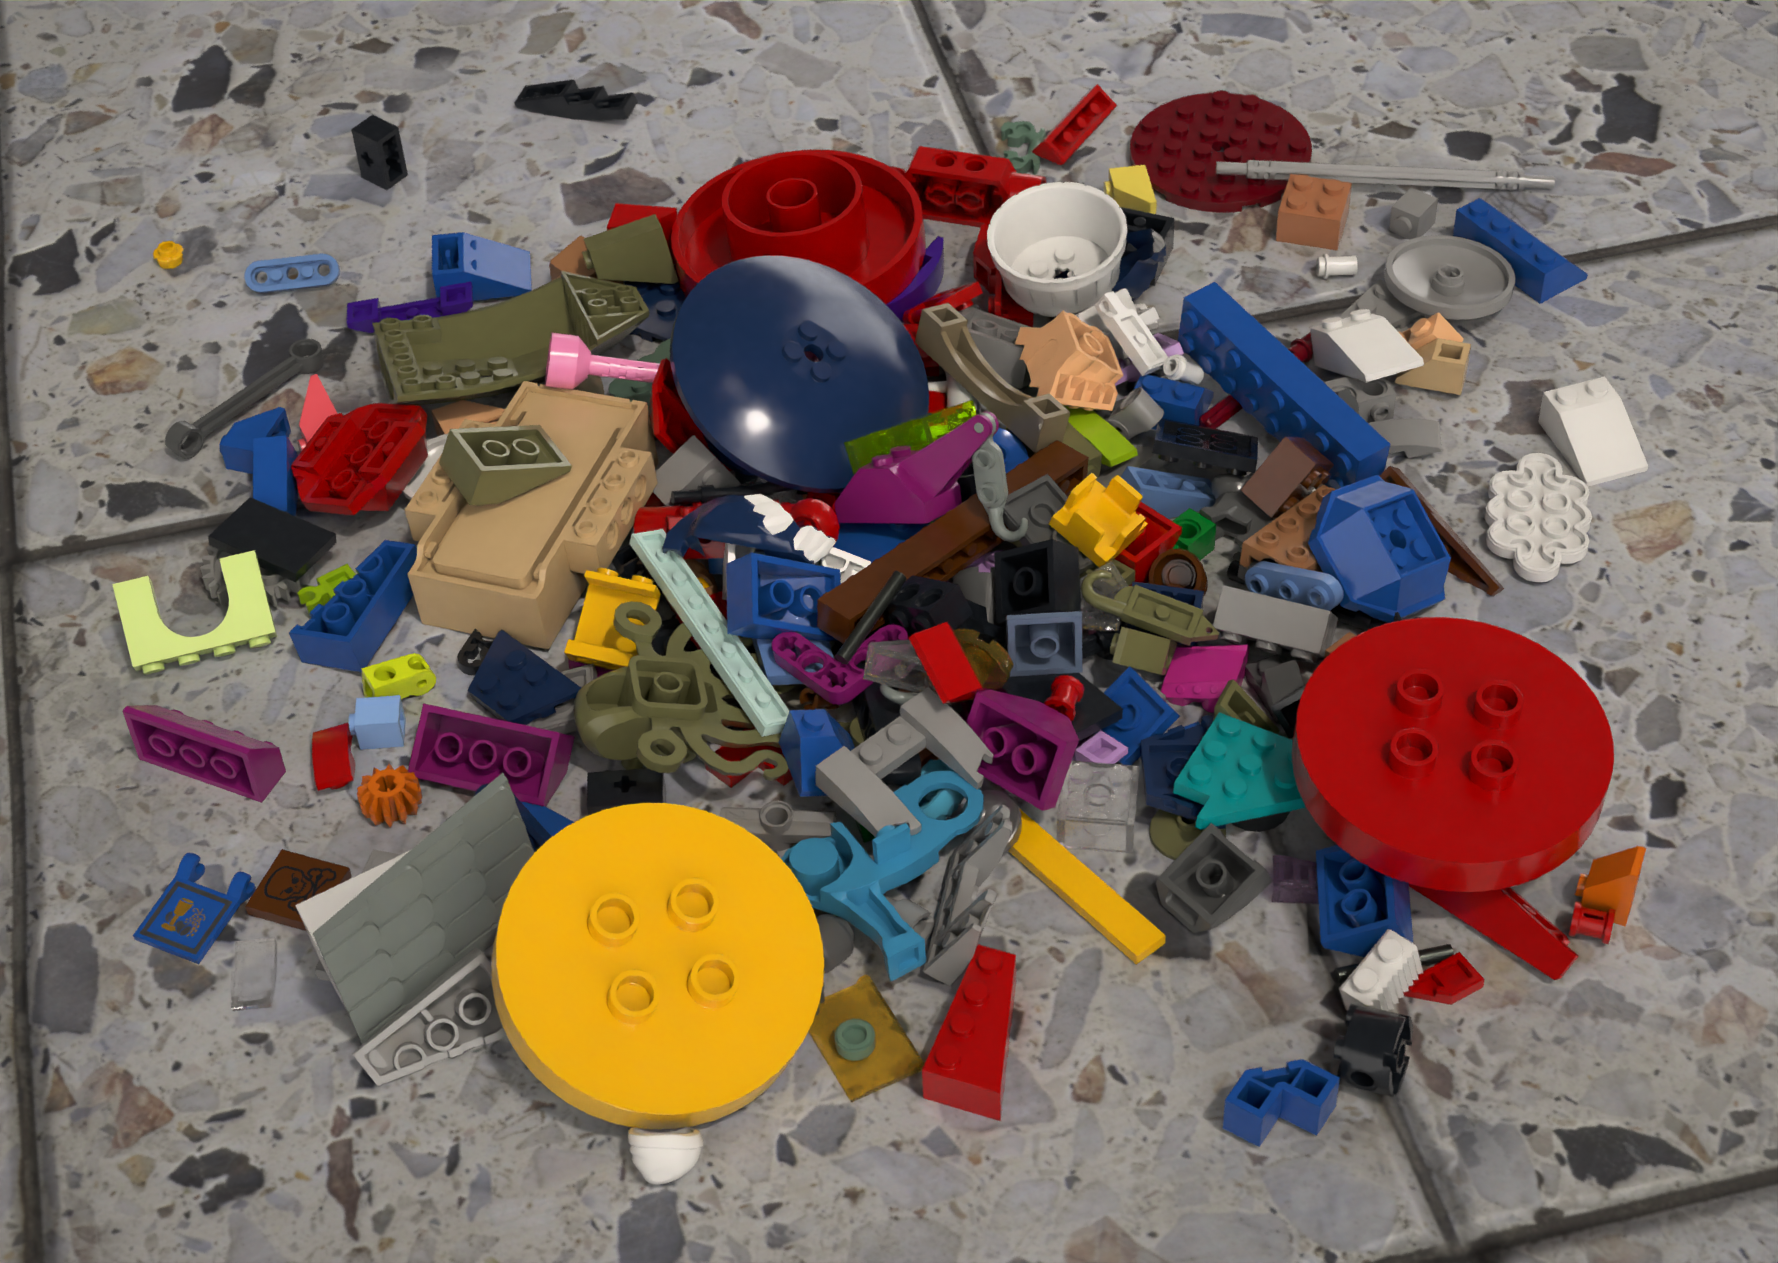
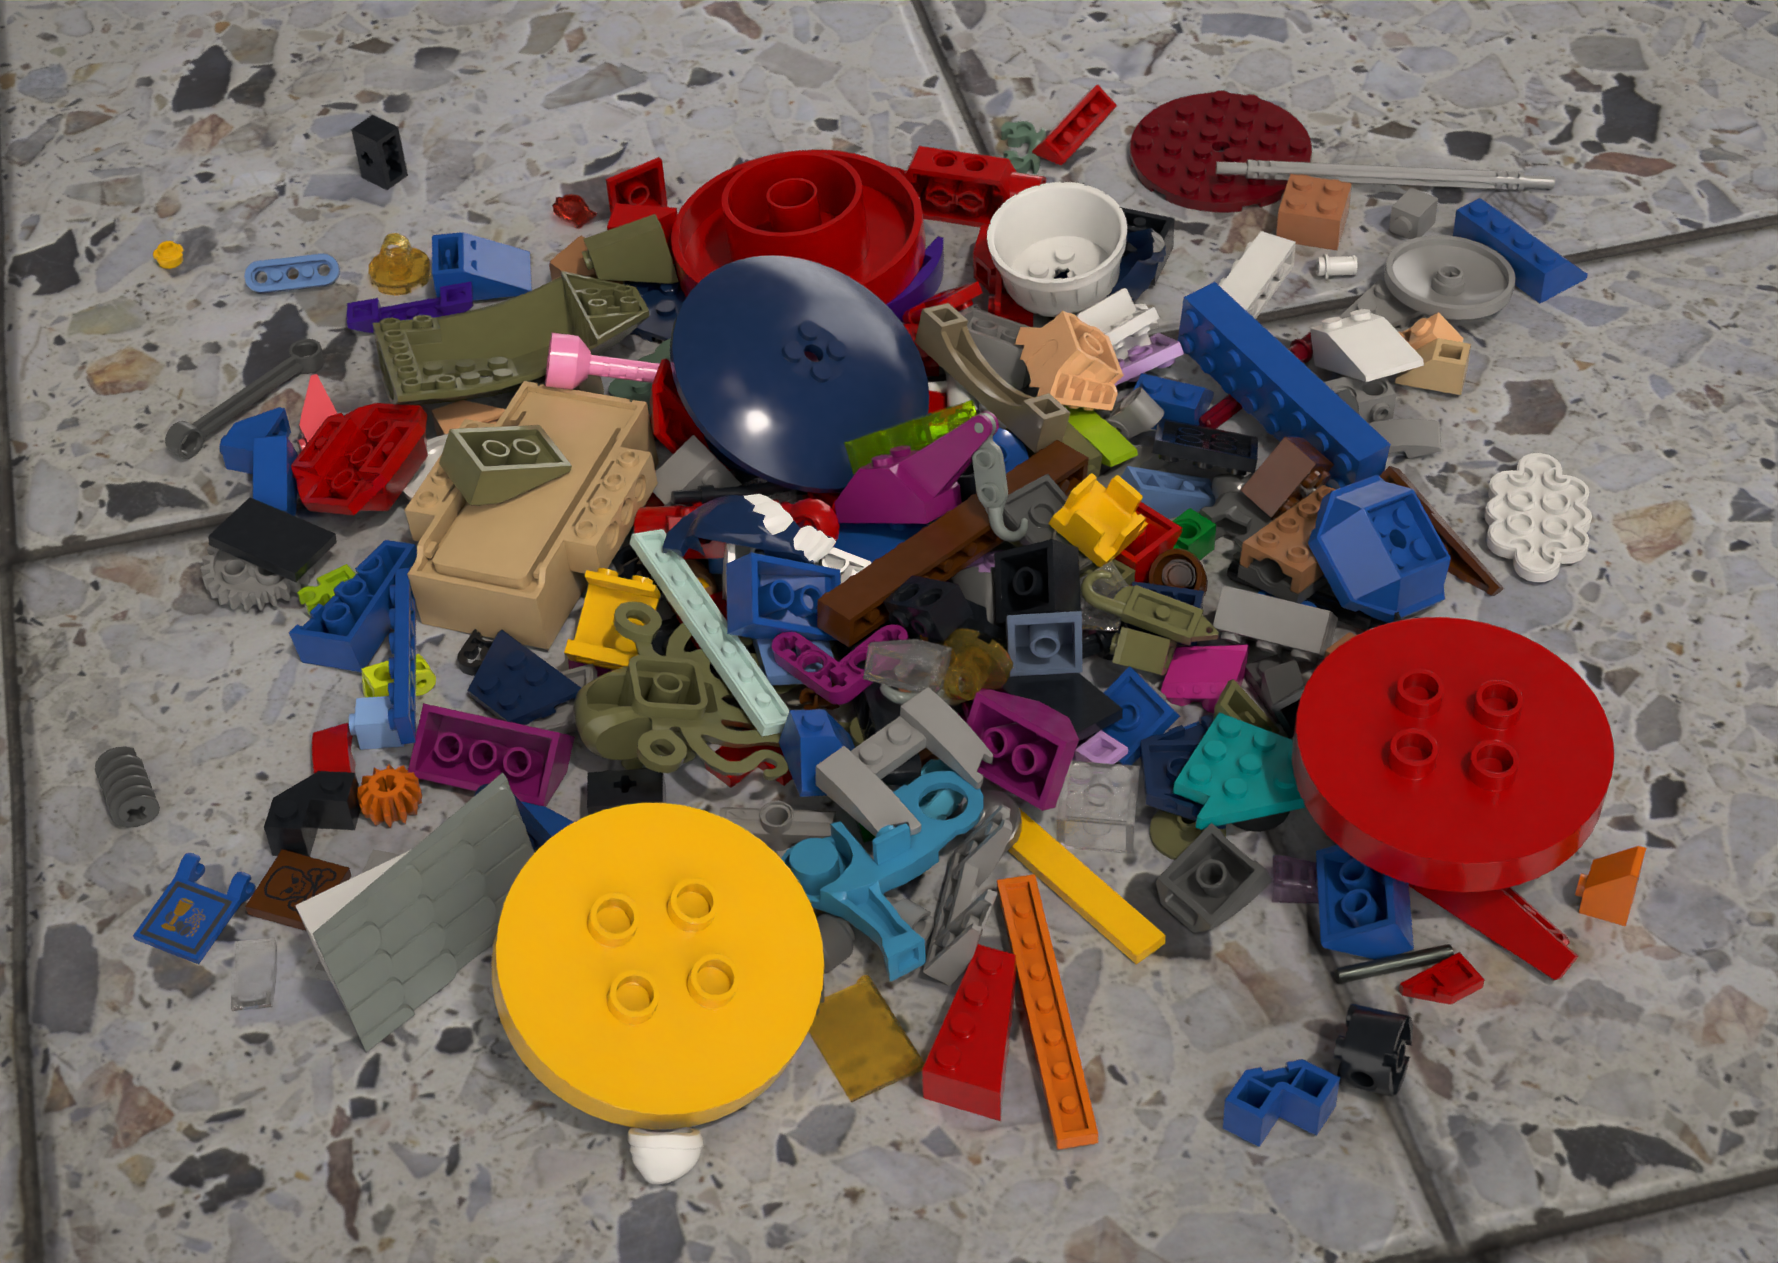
(126, 787): none -> dark grey piece
(153, 644): yellowish green arch -> none
(204, 751): magenta slope -> none
(315, 803): none -> black brick
(400, 267): none -> clear yellow tile
(403, 664): none -> blue plate
(438, 1024): light grey wedge -> none
(568, 101): black slope -> none
(573, 210): none -> clear red animal
(639, 186): none -> red slope
(855, 1039): sand green tile -> none
(870, 617): pearl dark grey bar -> none
(946, 663): red slope -> none
(1047, 1013): none -> orange plate
(1065, 694): red bush -> none
(1131, 188): light yellow slope -> none
(1131, 334): white hinge -> none
(1178, 368): white pin -> none
(1259, 271): none -> white brick
(1304, 585): medium blue plate -> none
(1383, 974): white brick -> none
(1592, 431): white slope -> none
(1592, 922): red bush -> none

